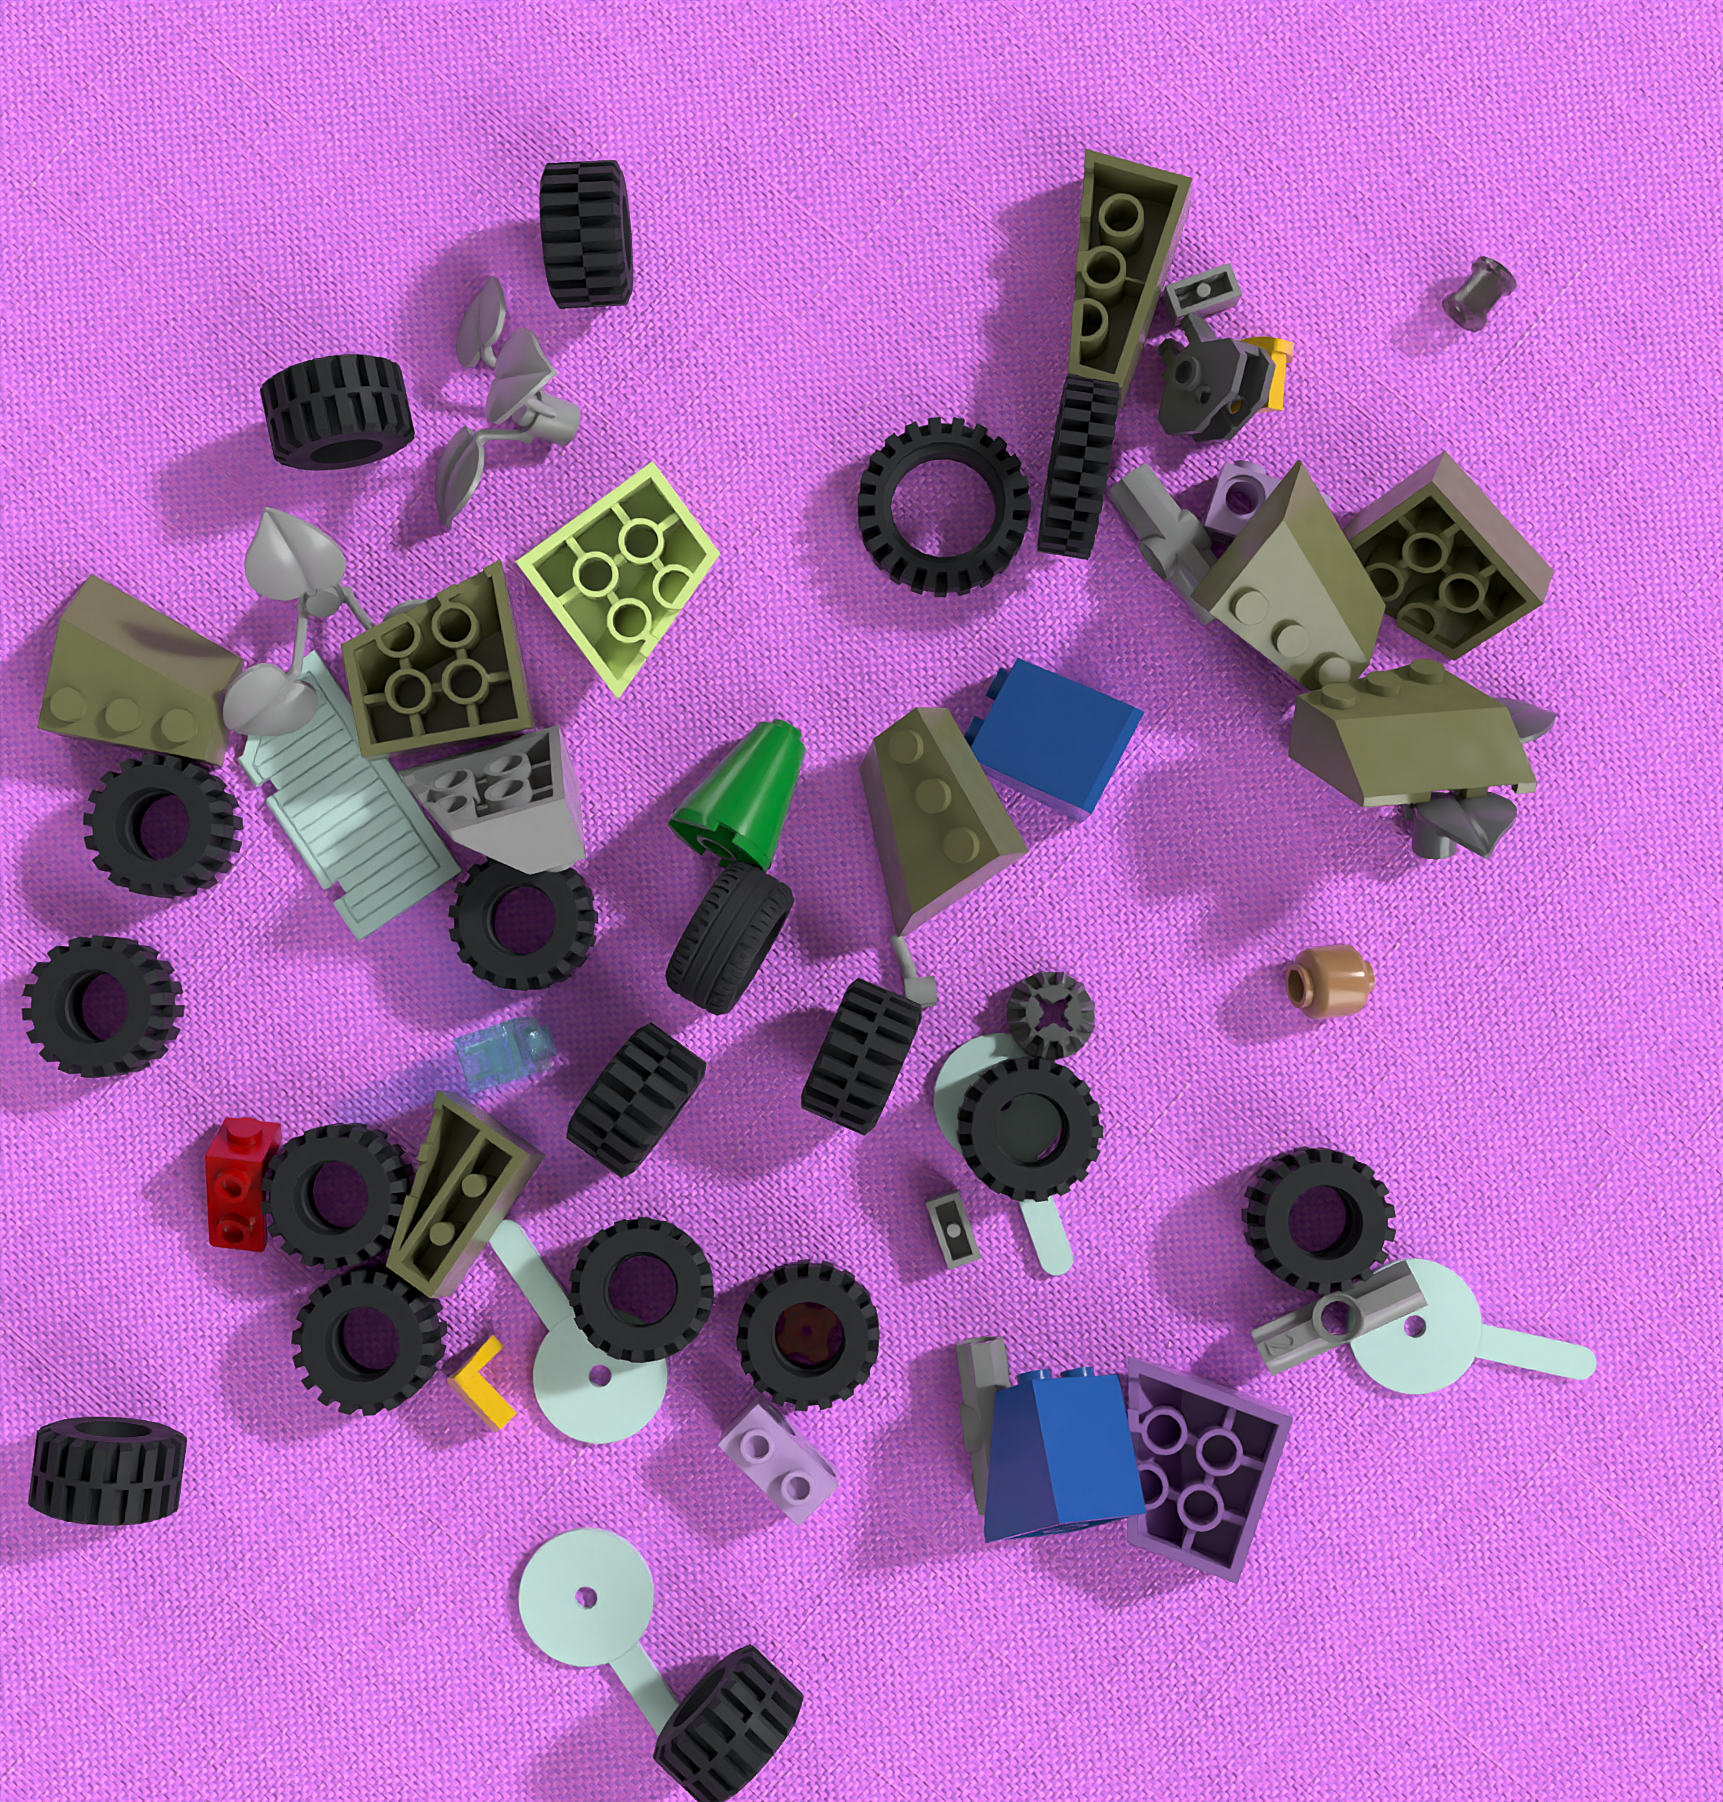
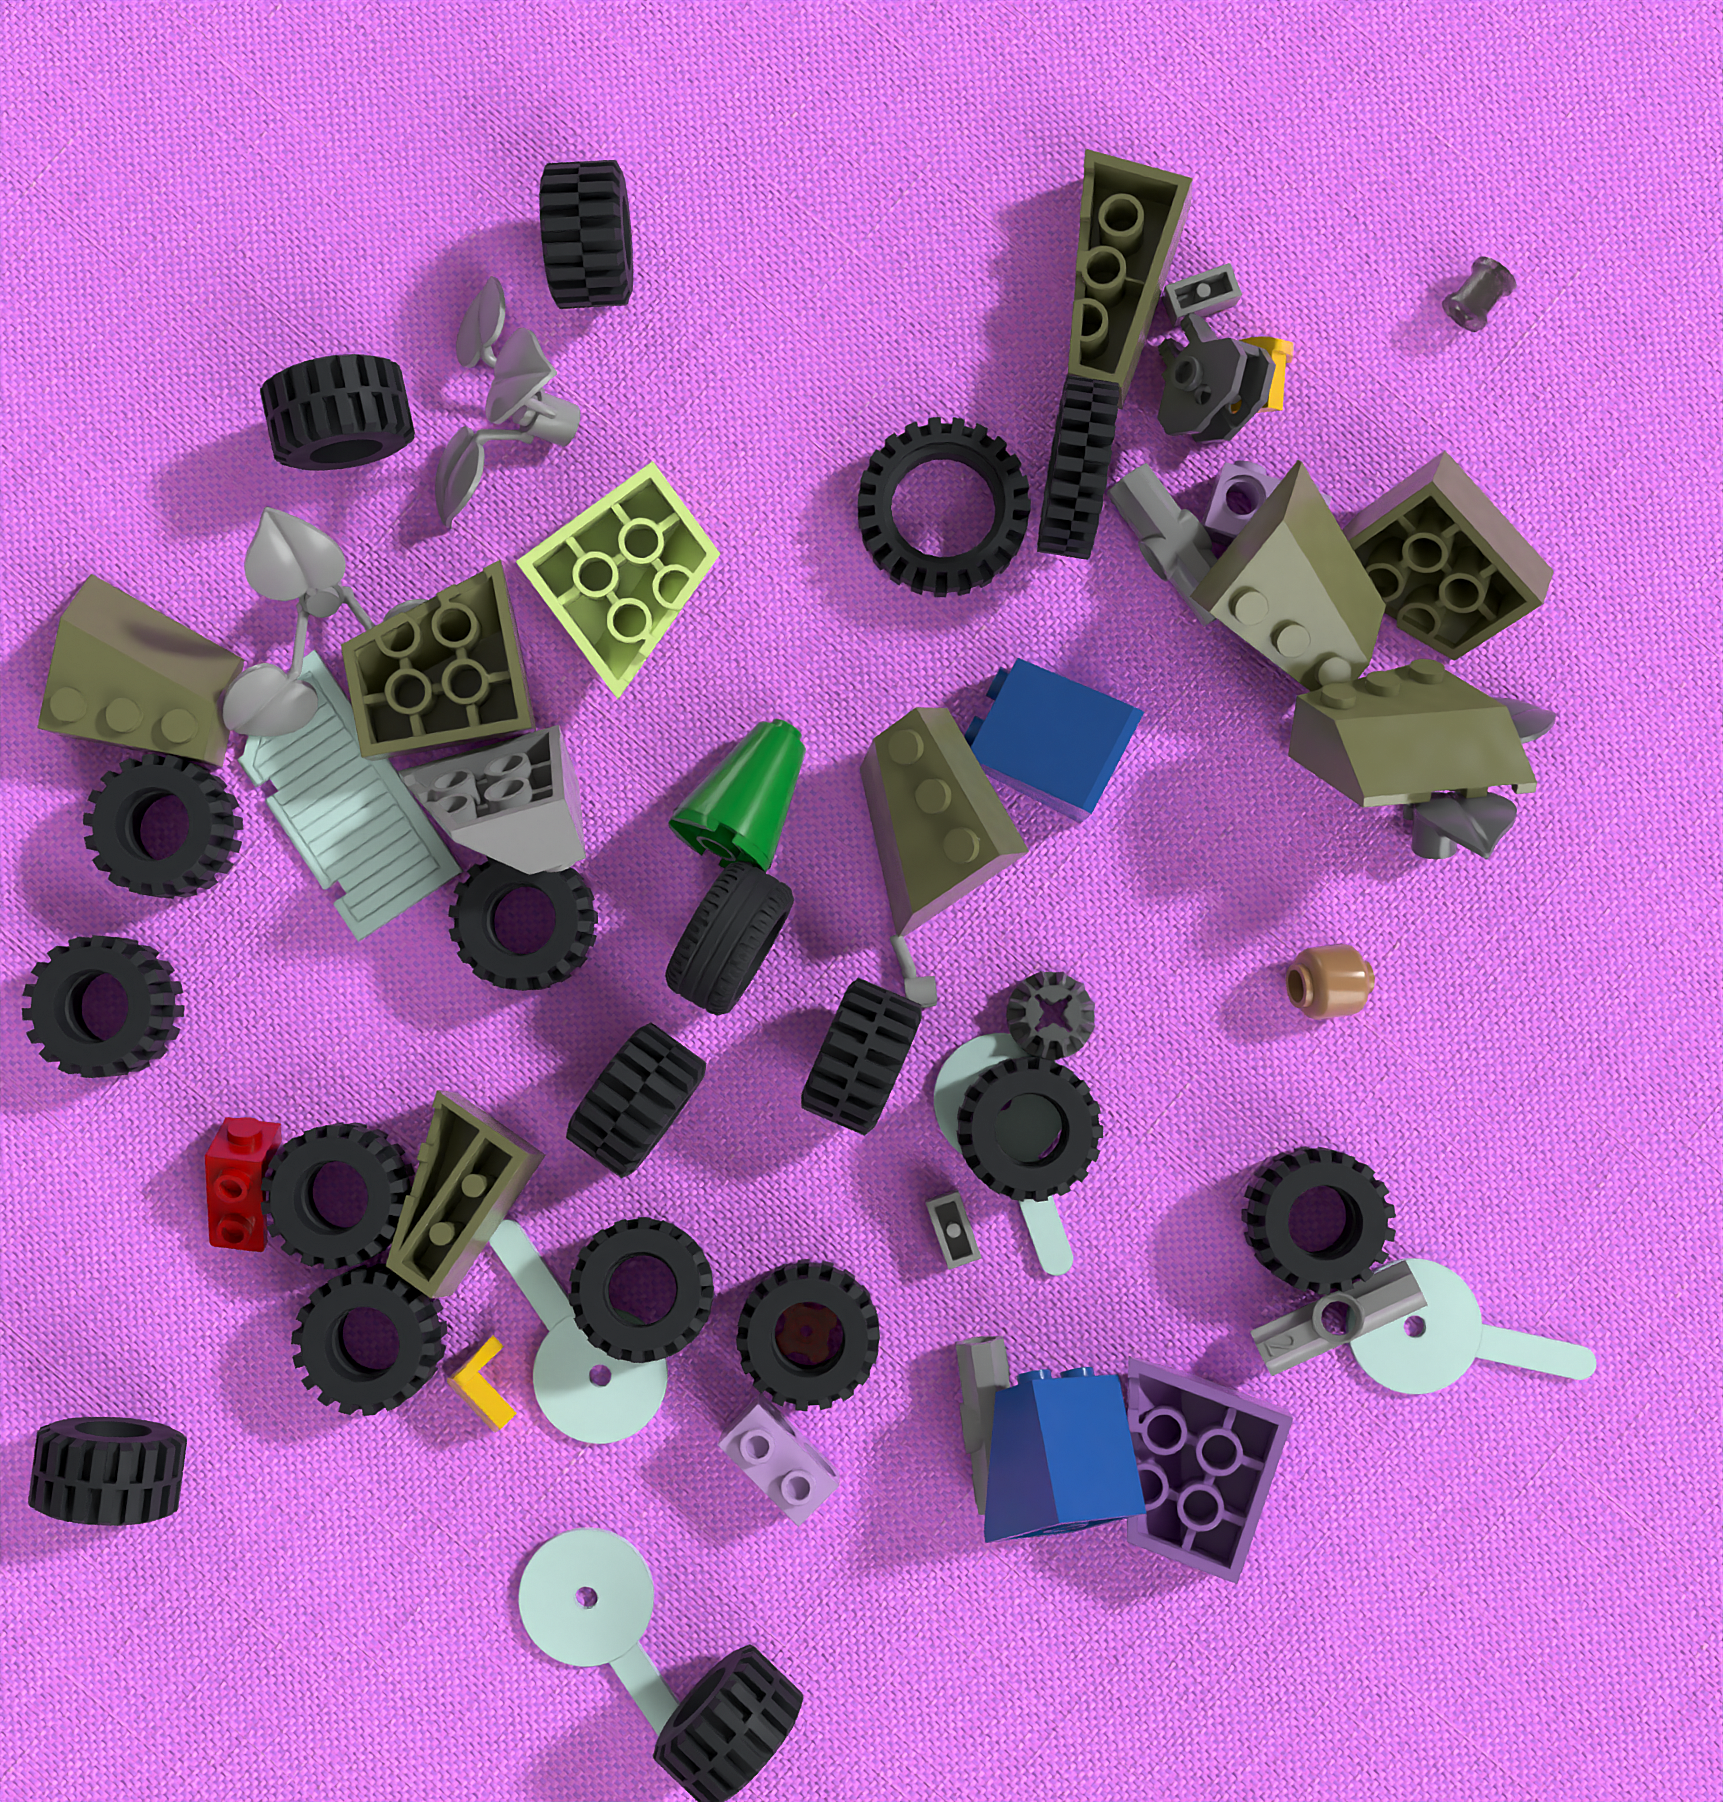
(505, 1053): clear light blue brick -> none

